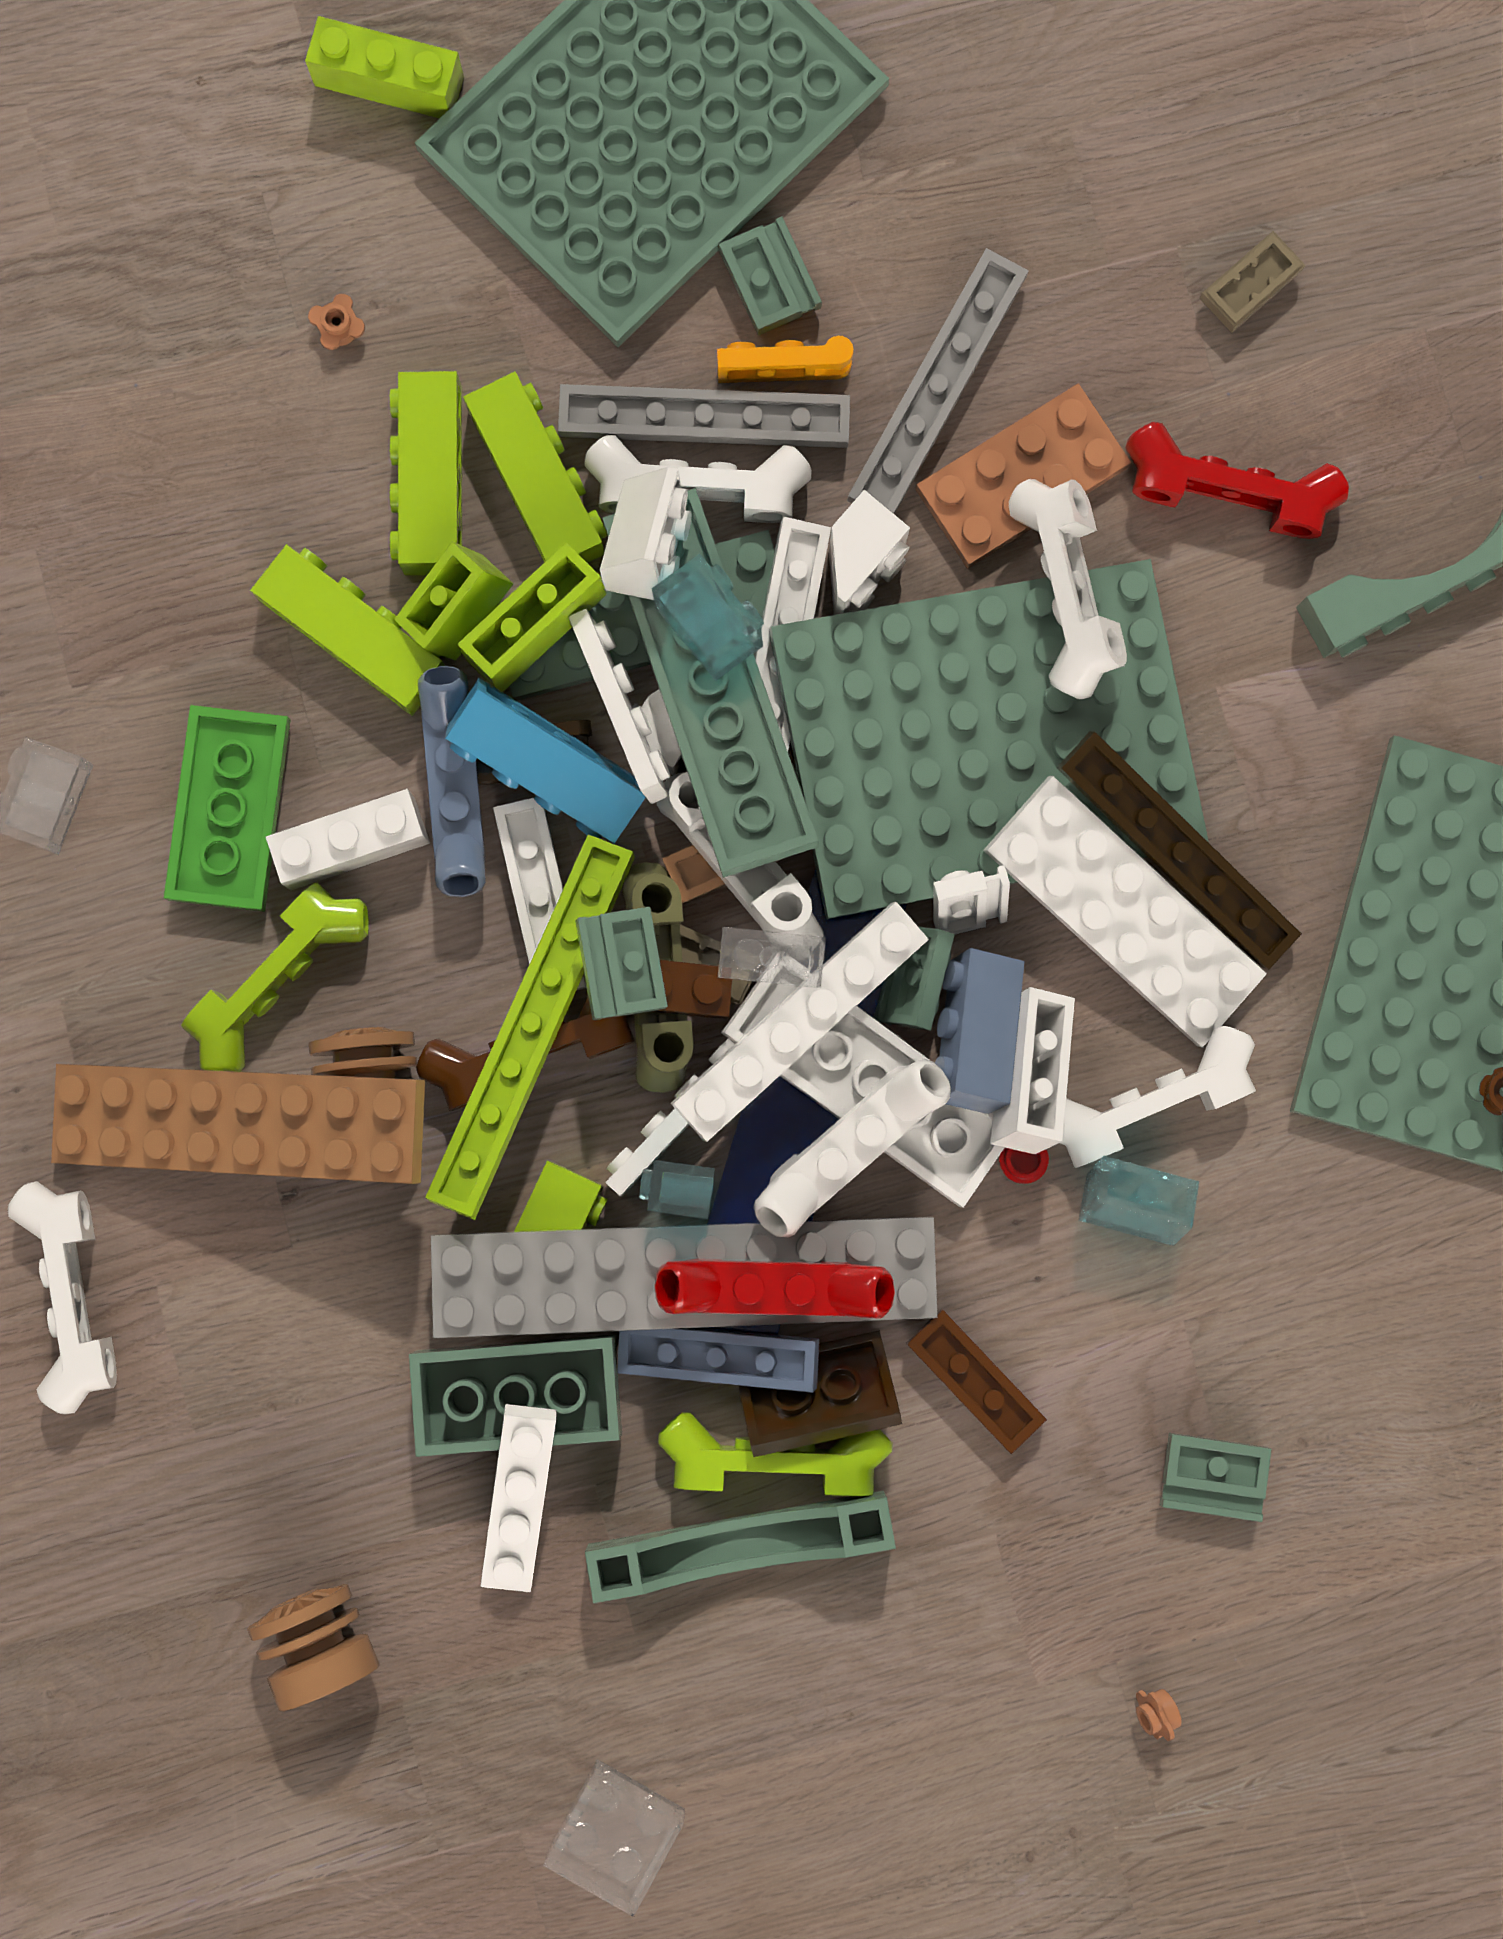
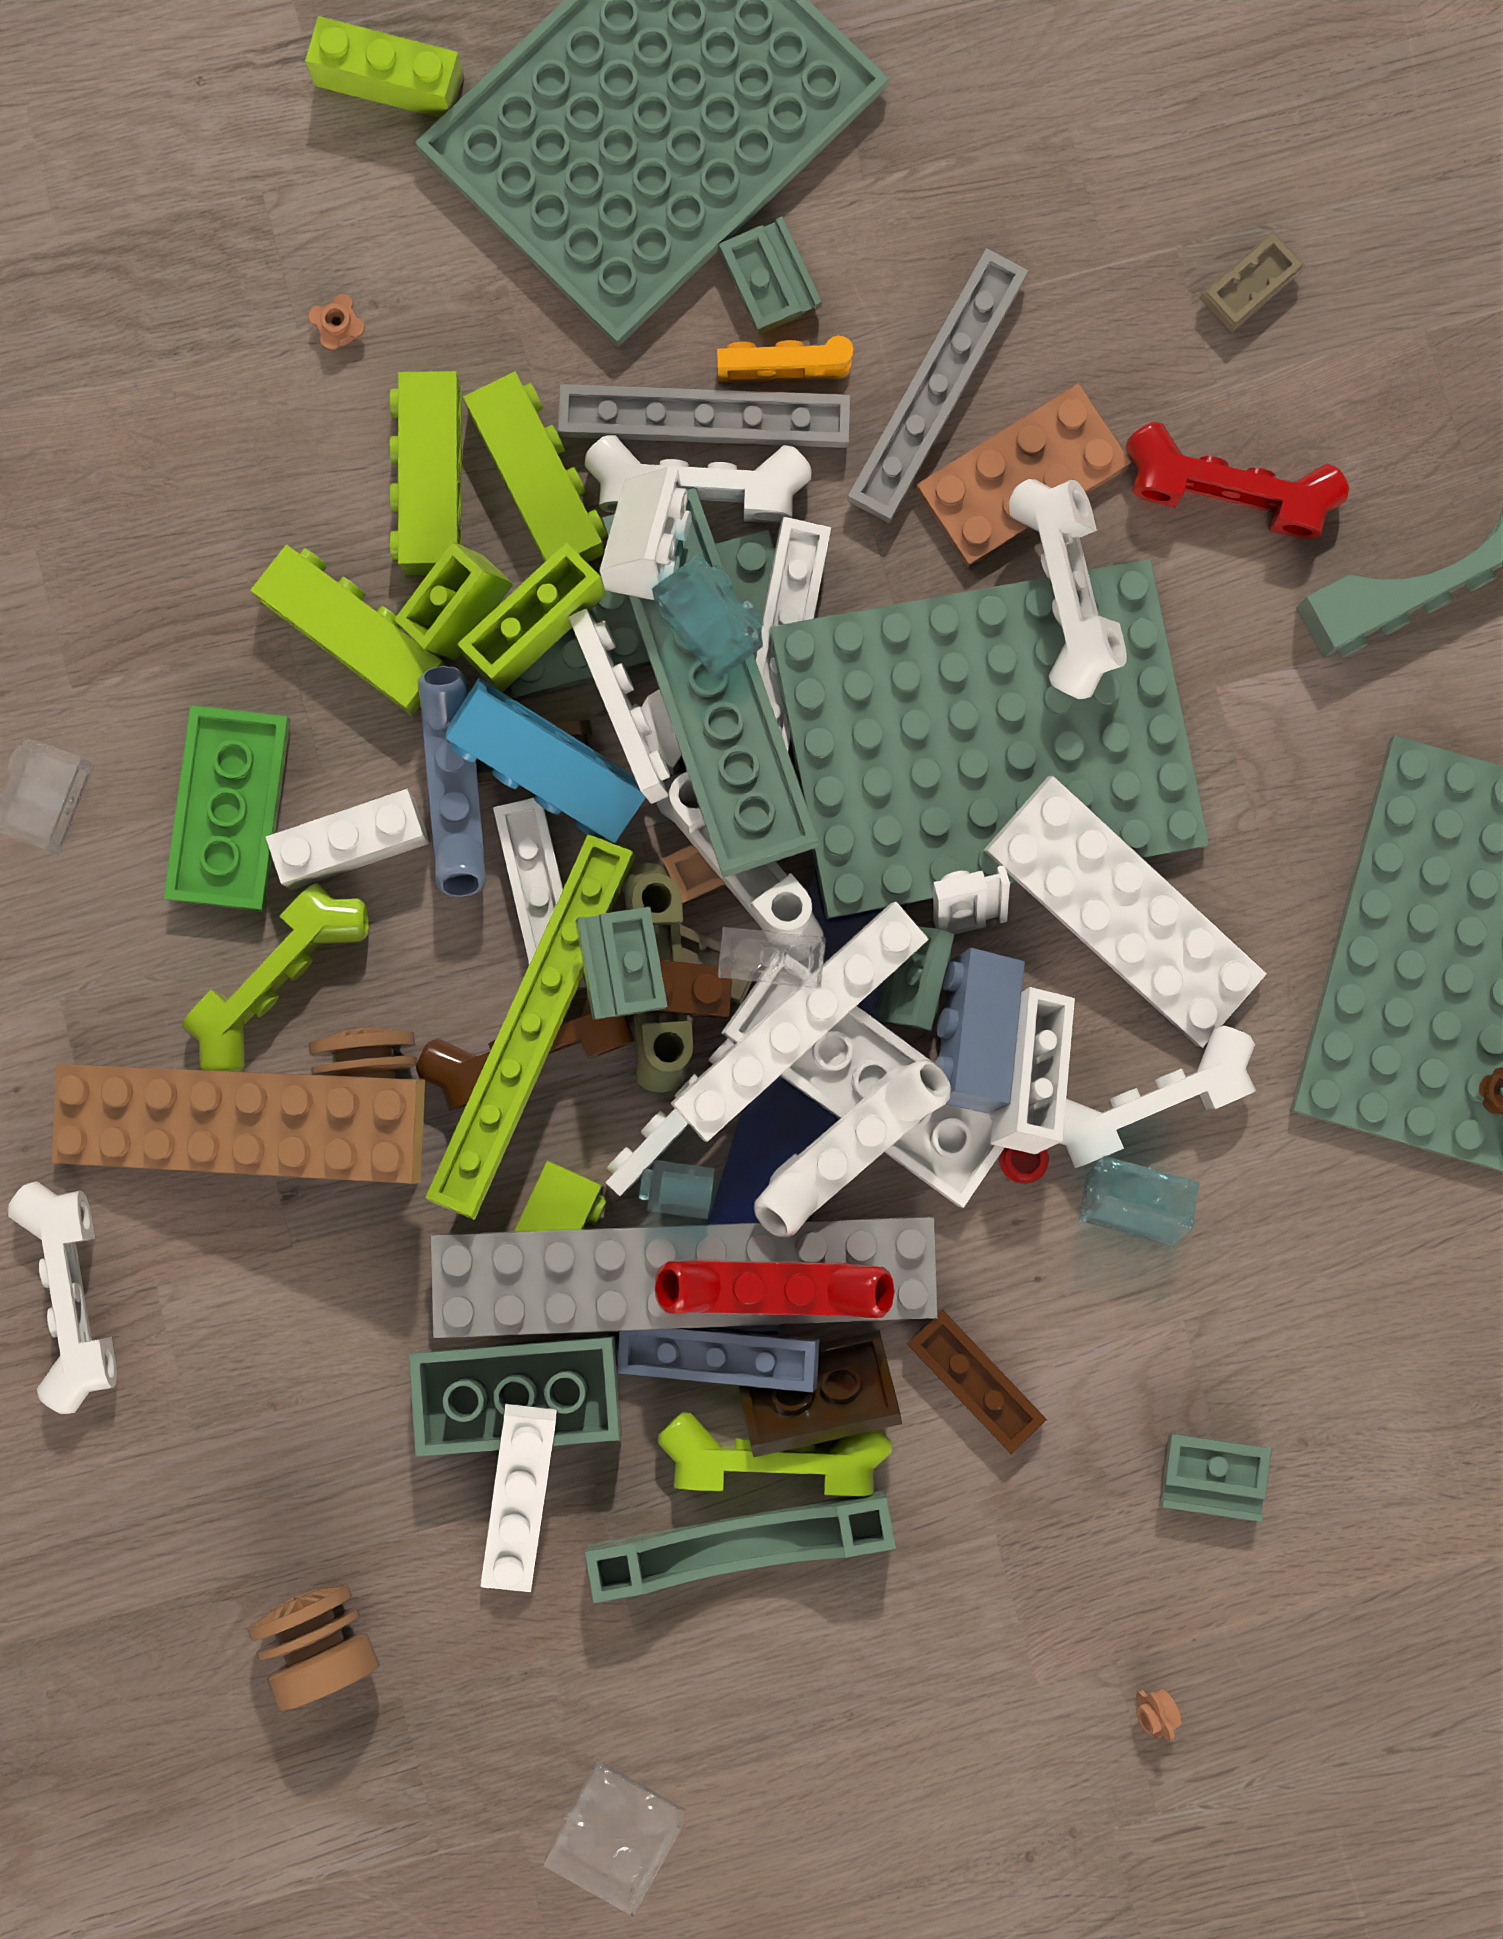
(864, 548): white slope -> none
(1178, 850): dark brown plate -> none

